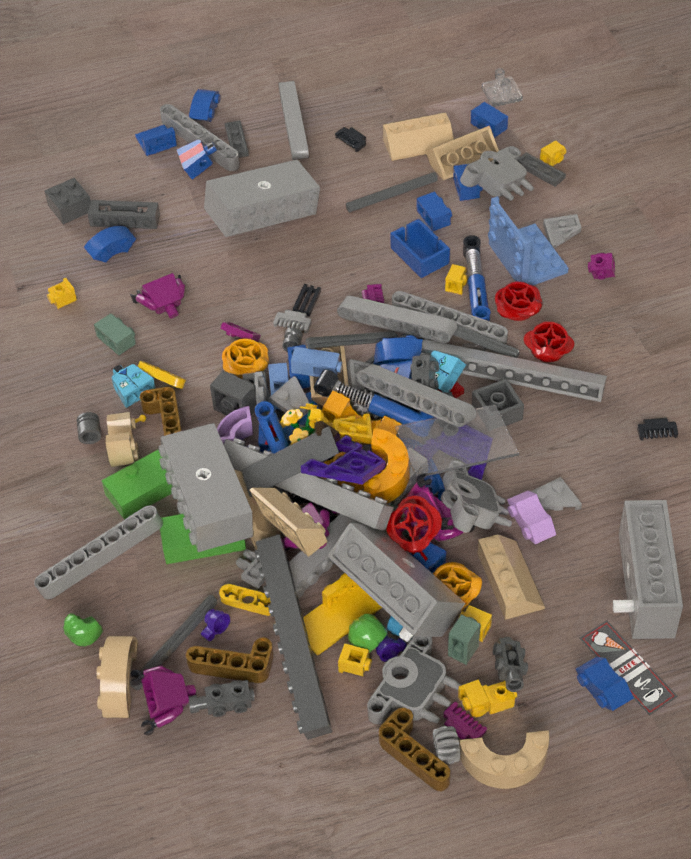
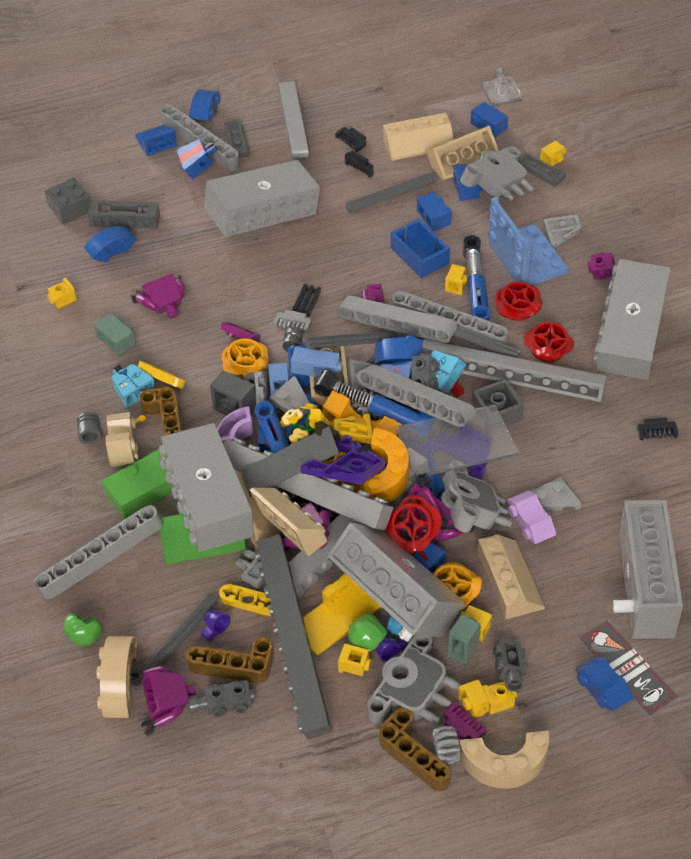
(359, 162): none -> black piece
(631, 319): none -> light grey piece

